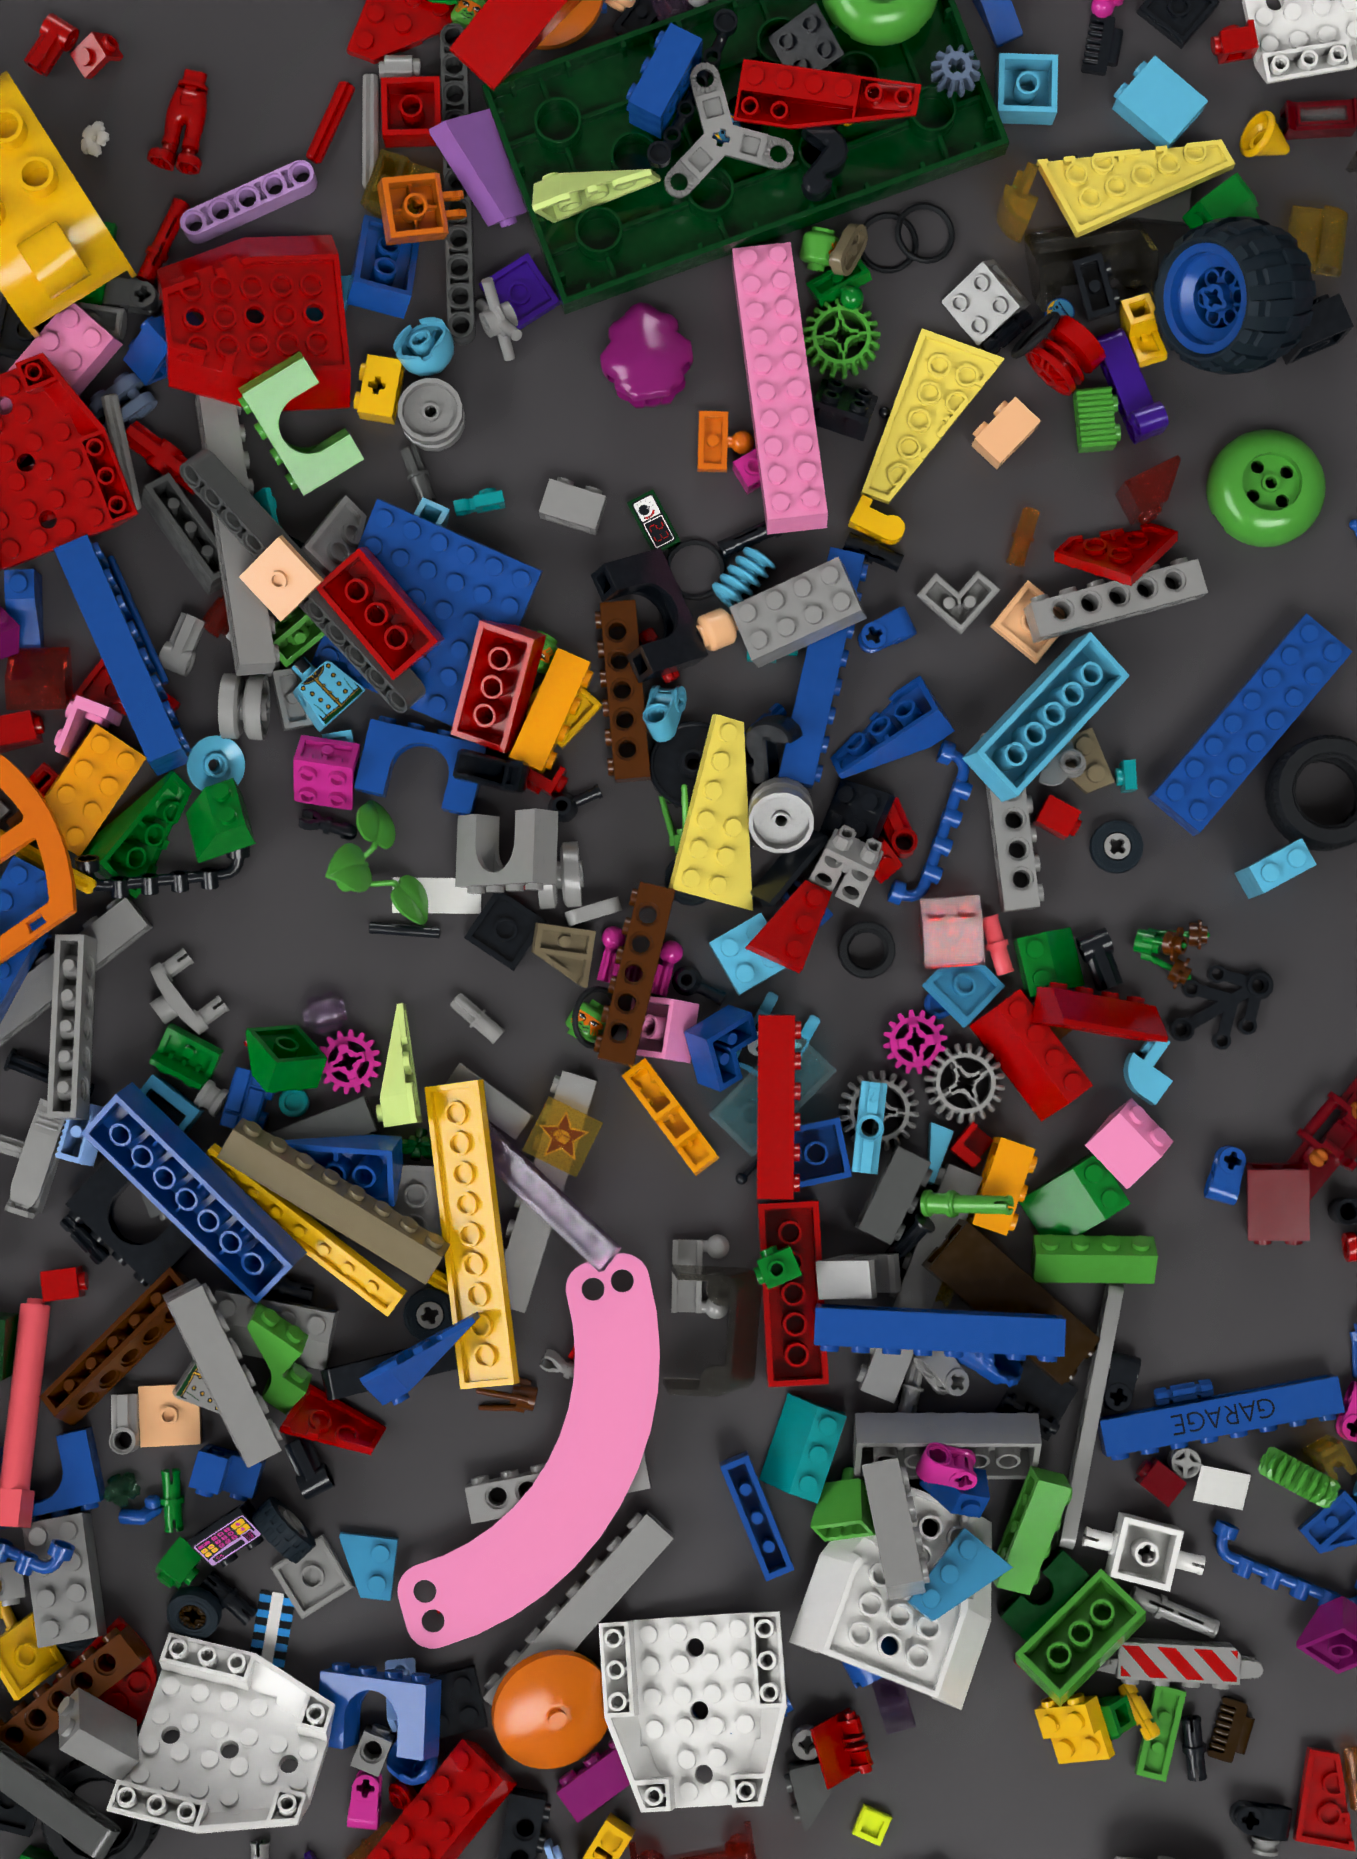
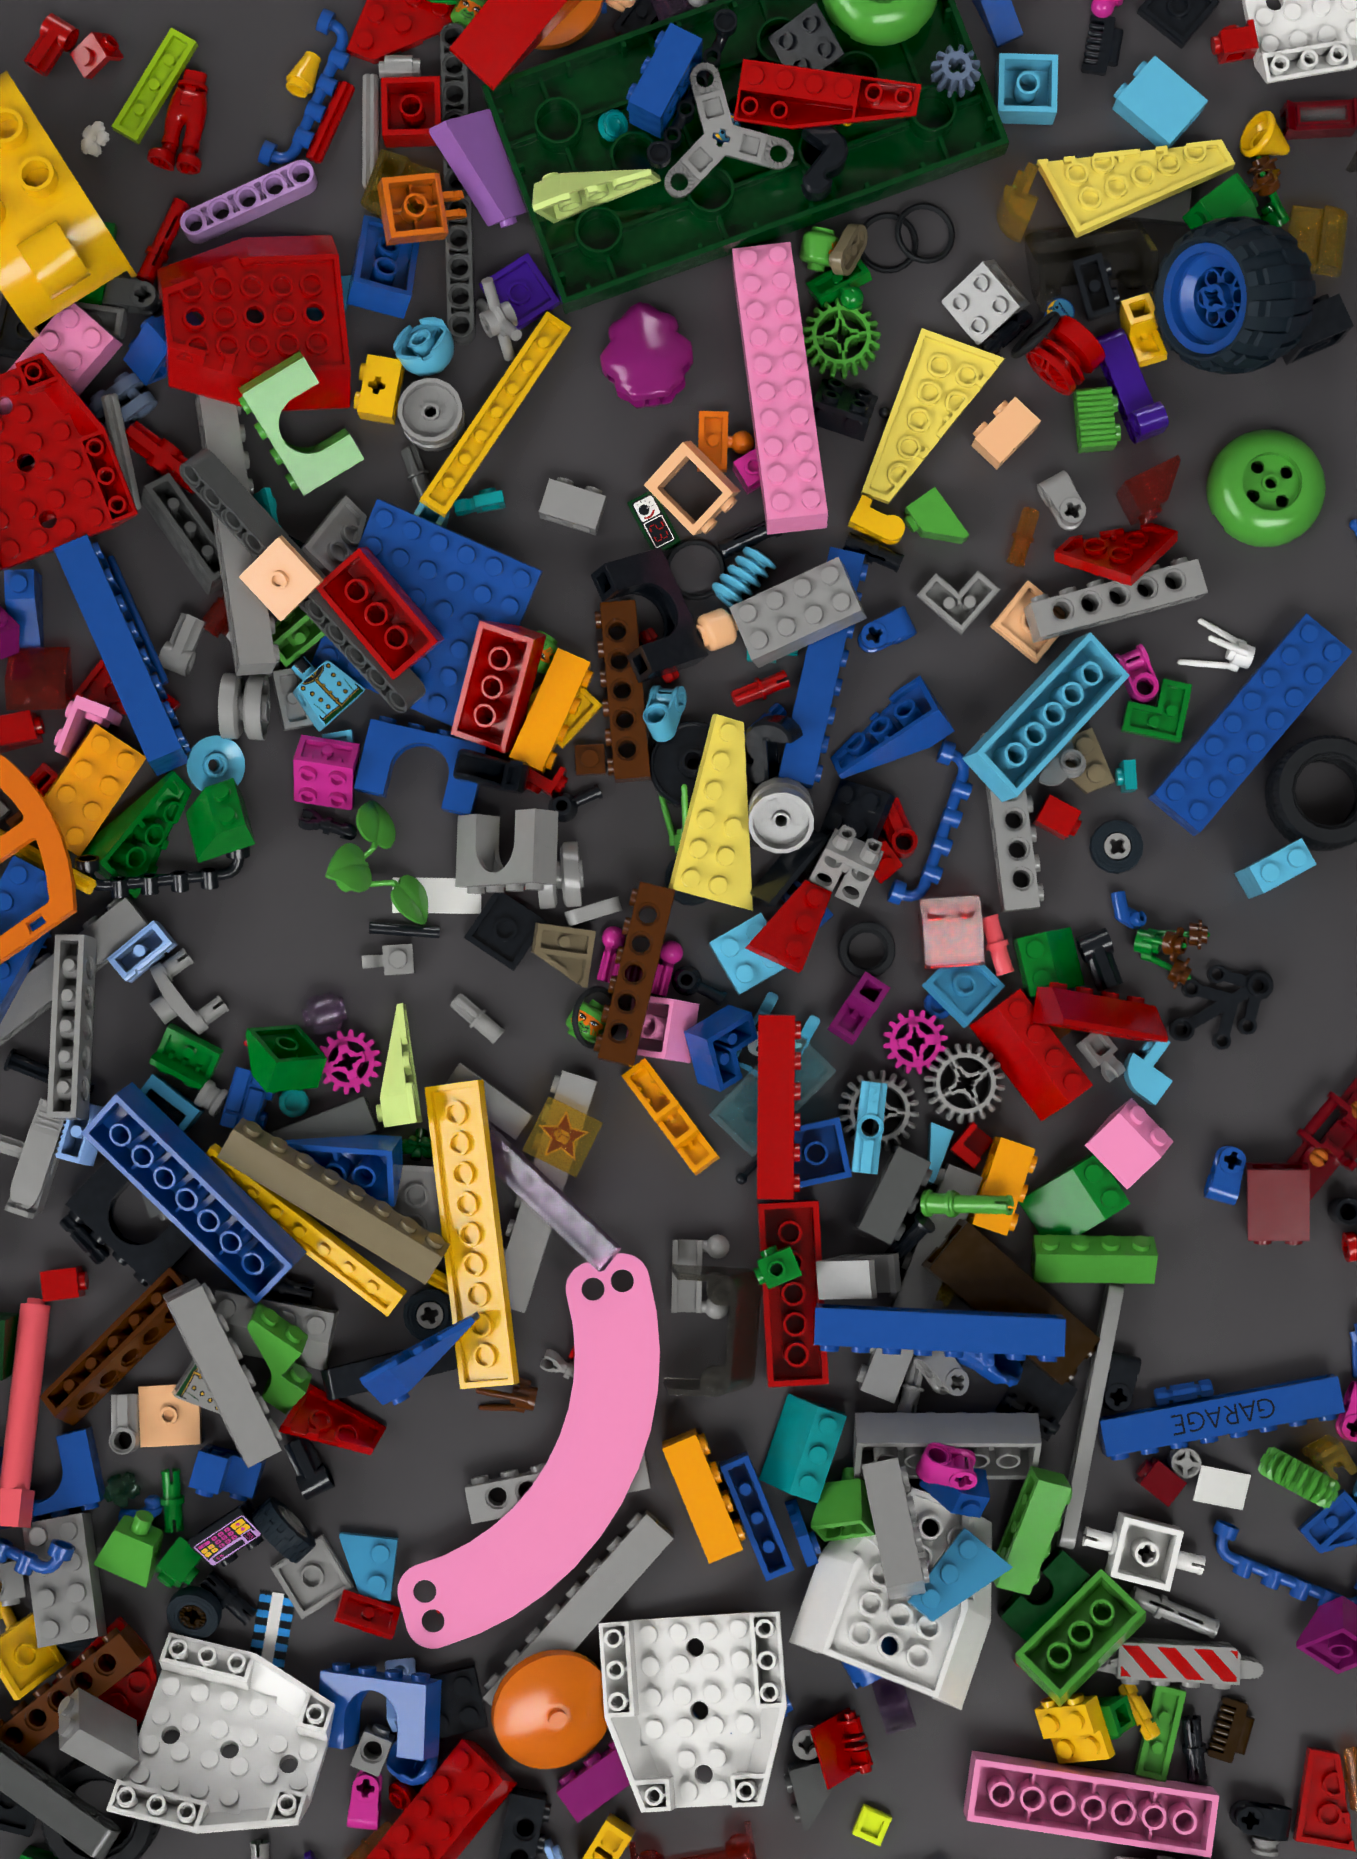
(132, 1549): none -> bright green torso
(142, 951): none -> light blue brick
(154, 86): none -> lime plate
(303, 76): none -> yellow cone
(325, 86): none -> blue bar
(367, 1614): none -> red plate
(395, 960): none -> light grey plate
(495, 414): none -> yellow plate
(590, 759): none -> reddish brown plate
(612, 125): none -> teal tile
(684, 453): none -> light nougat window
(702, 1495): none -> light orange brick
(759, 689): none -> red axle
(807, 1540): none -> blue wing
(858, 1008): none -> magenta brick
(934, 519): none -> bright green slope
(1059, 496): none -> light grey piece
(1091, 1804): none -> bright pink brick
(1099, 1051): none -> light grey plate
(1126, 914): none -> blue arm
(1139, 671): none -> dark pink piece
(1163, 721): none -> green plate
(1238, 651): none -> white plant
(1267, 183): none -> plant

